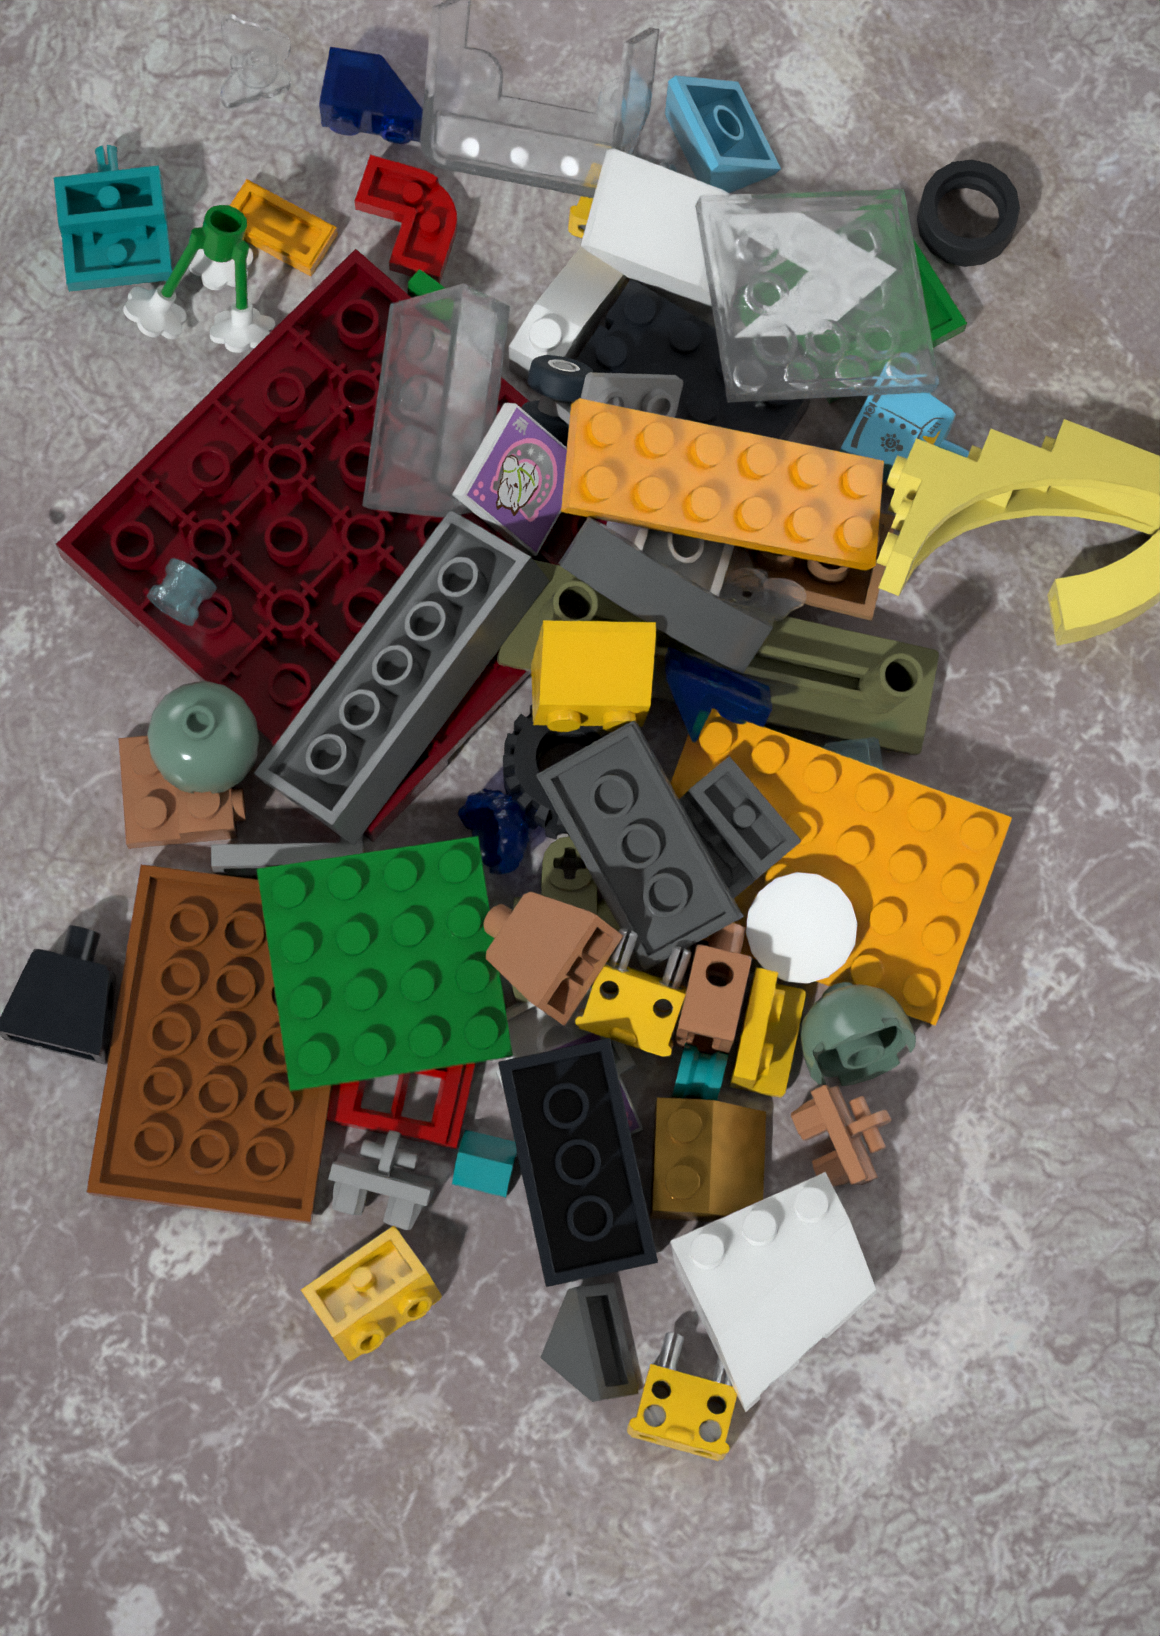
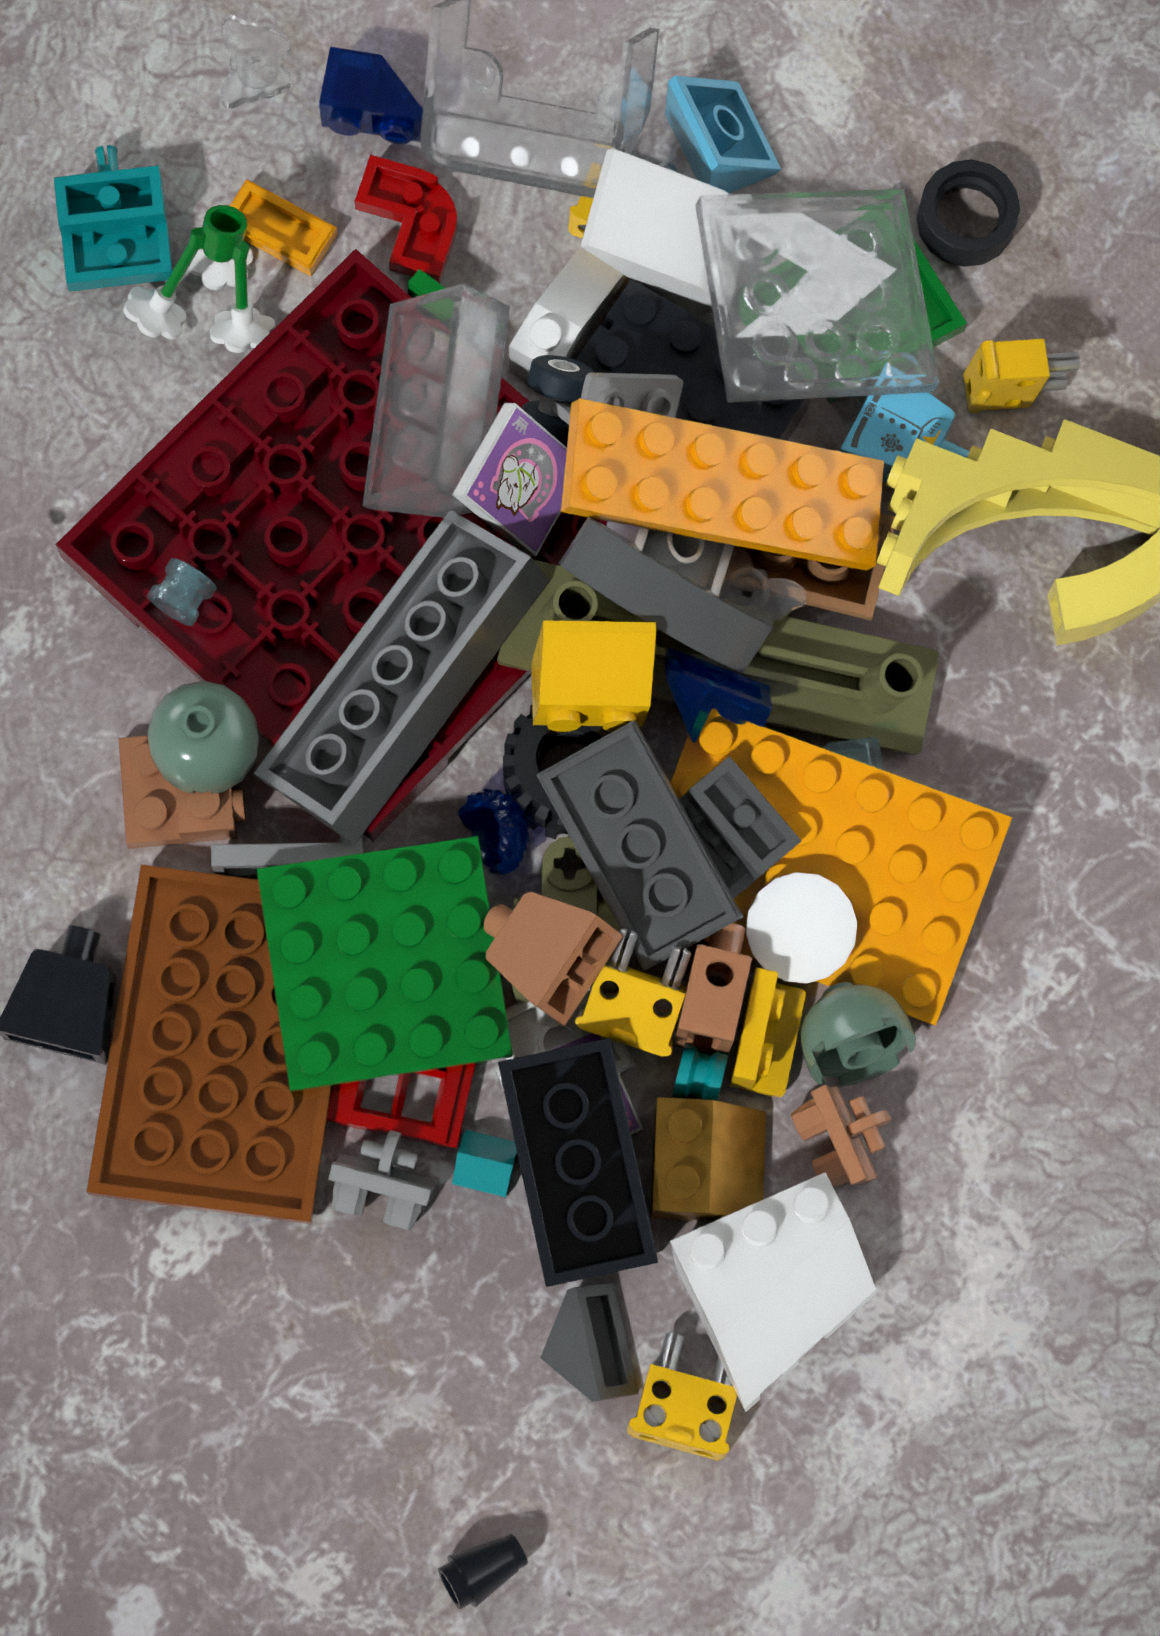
(372, 1294): yellow bracket -> none
(481, 1570): none -> black cone
(1014, 374): none -> yellow piece

